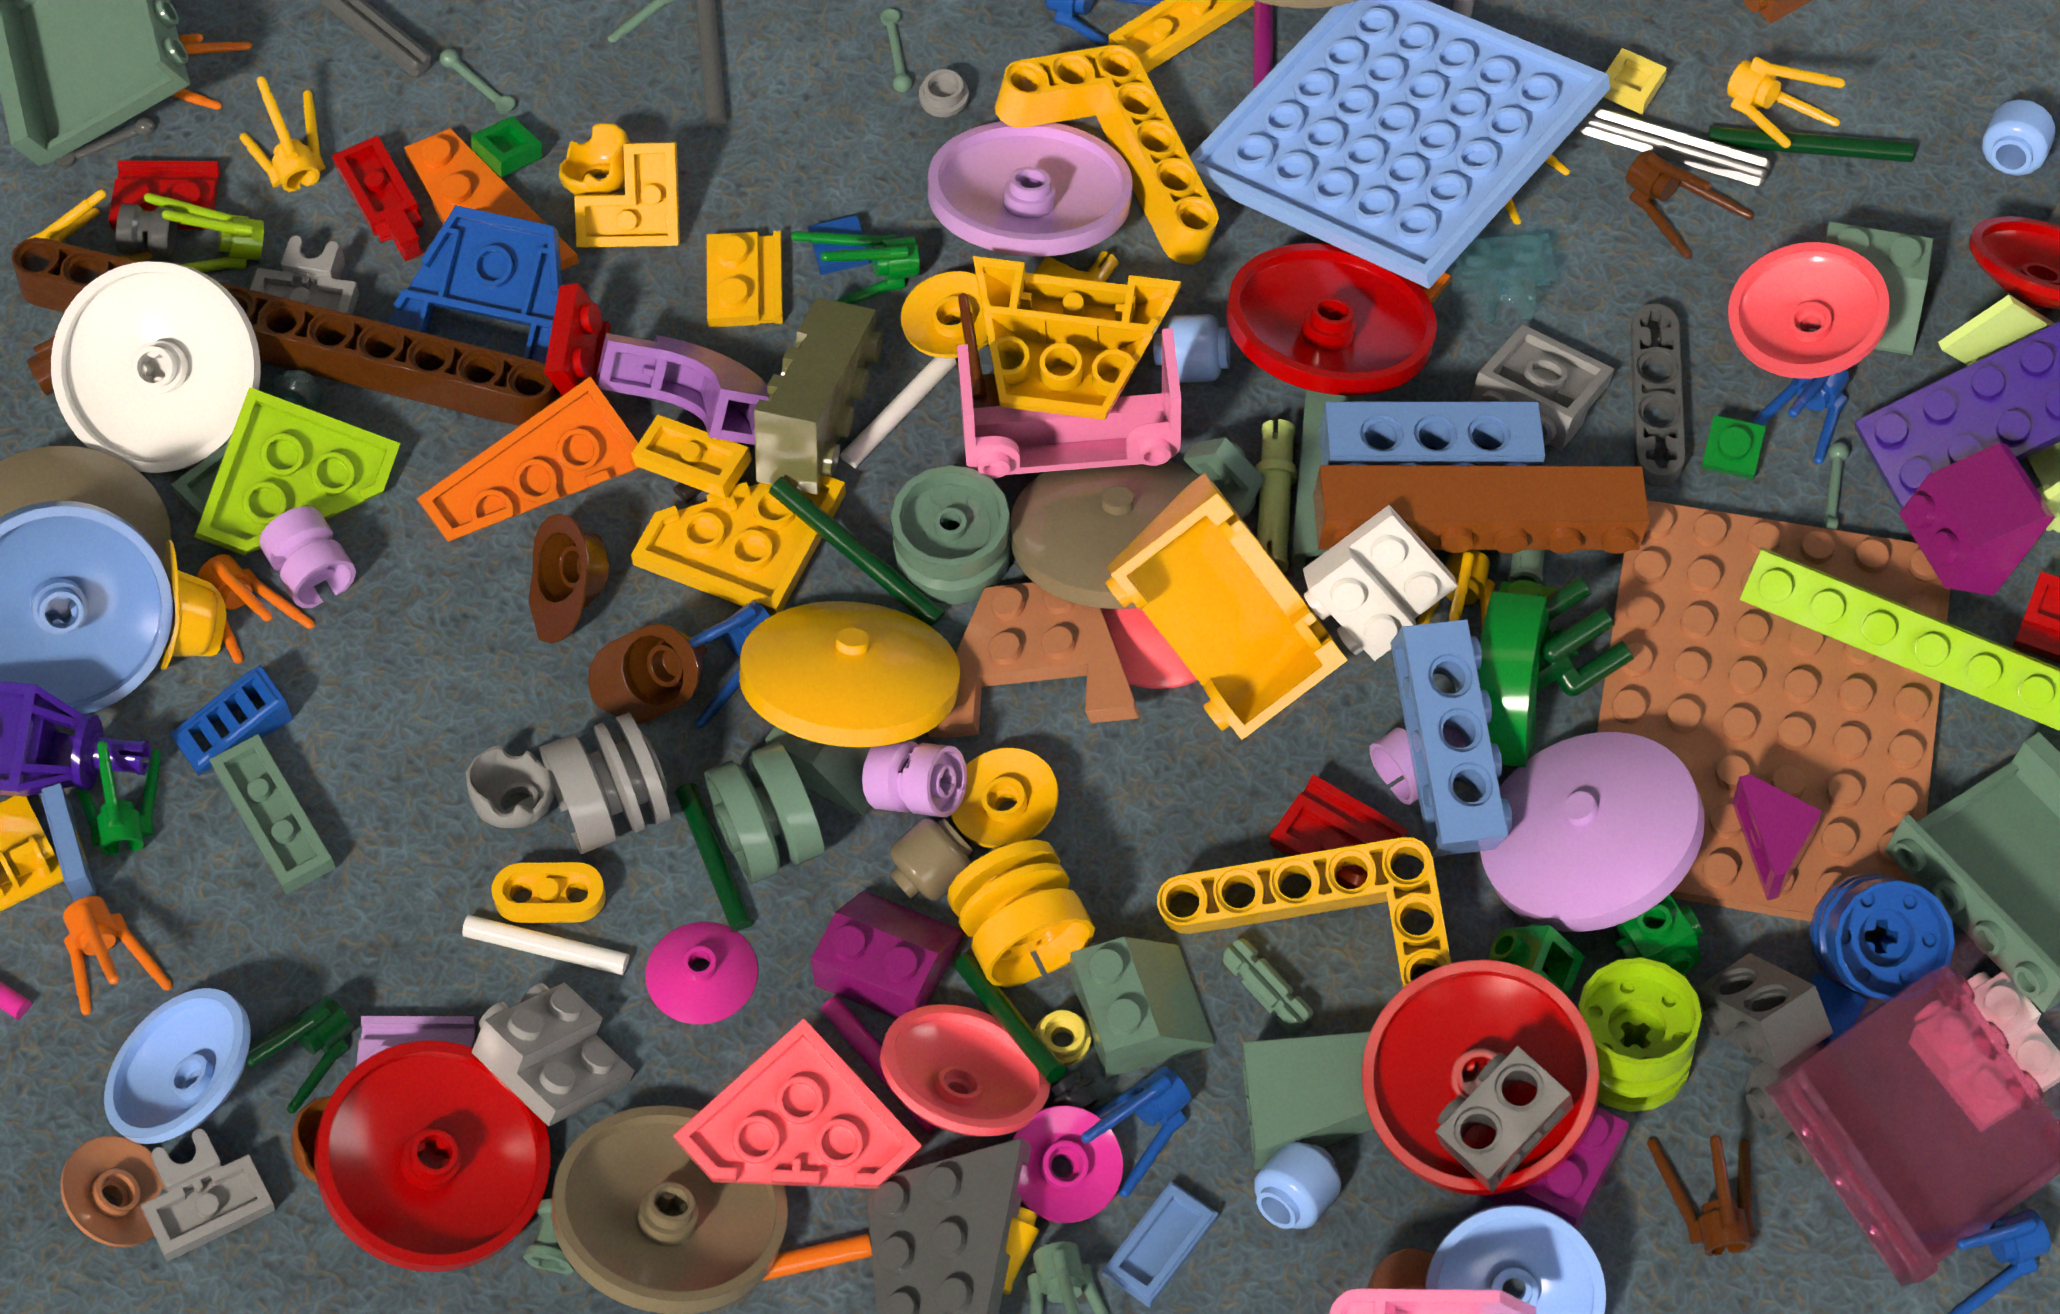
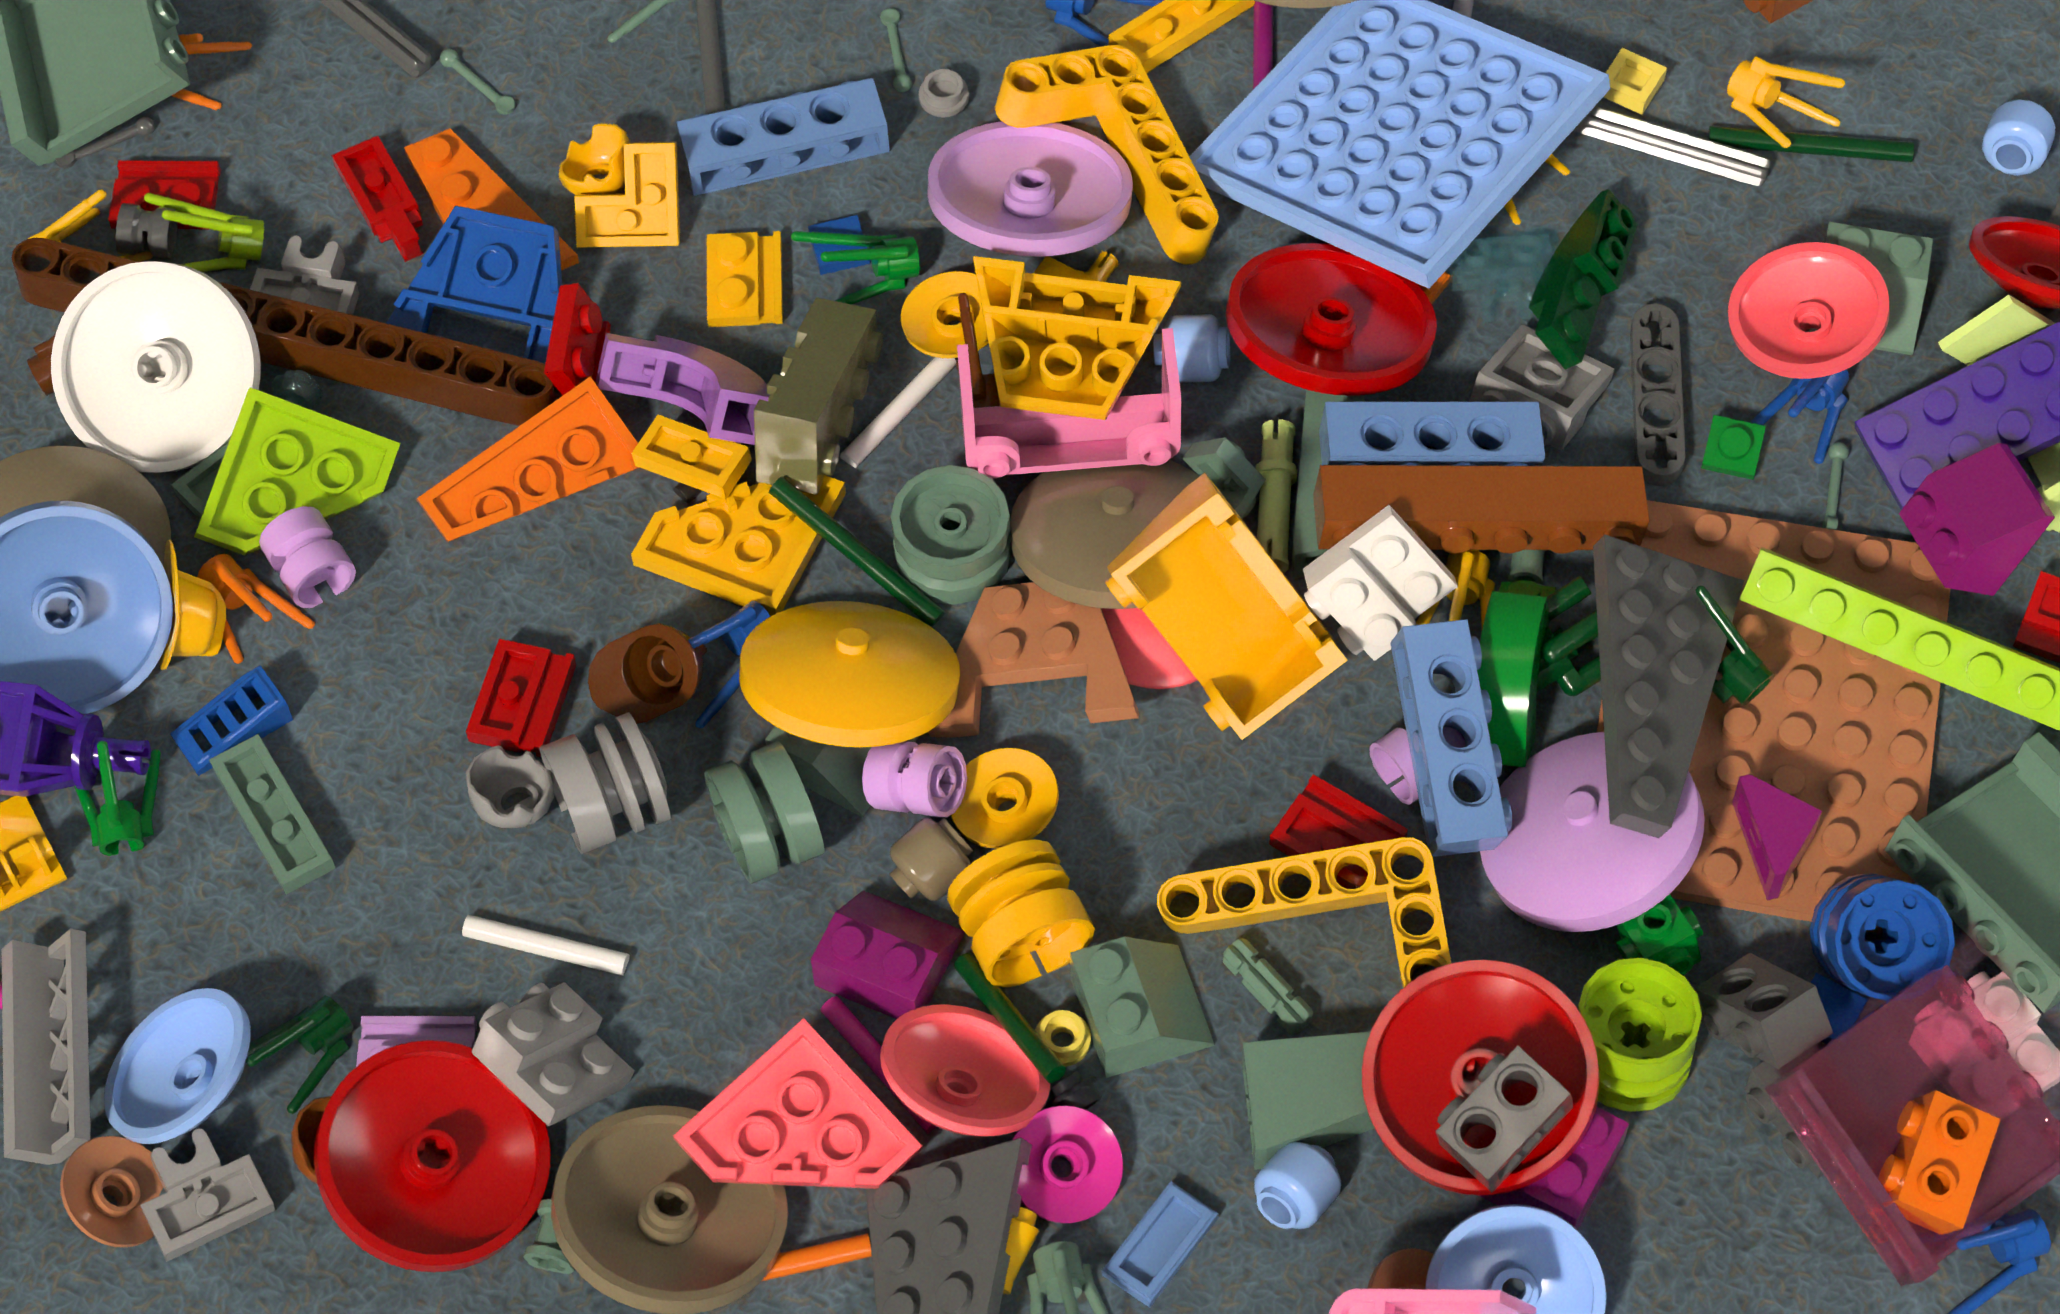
(40, 1048): none -> light grey fence
(67, 842): medium blue tile -> none
(94, 932): orange plant -> none
(292, 160): yellow plant -> none
(506, 146): green plate -> none
(520, 697): none -> red plate
(550, 890): yellow plate -> none
(562, 561): reddish brown piece -> none
(704, 994): dark pink dish -> none
(713, 857): dark green bar -> none
(783, 136): none -> medium blue brick
(1154, 1101): blue plant -> none
(1540, 951): green brick -> none
(1579, 274): none -> dark green slope
(1655, 674): none -> dark grey wing
(1657, 178): reddish brown plant -> none
(1722, 1220): reddish brown plant -> none
(1742, 670): none -> dark green plant
(1938, 1160): none -> orange brick

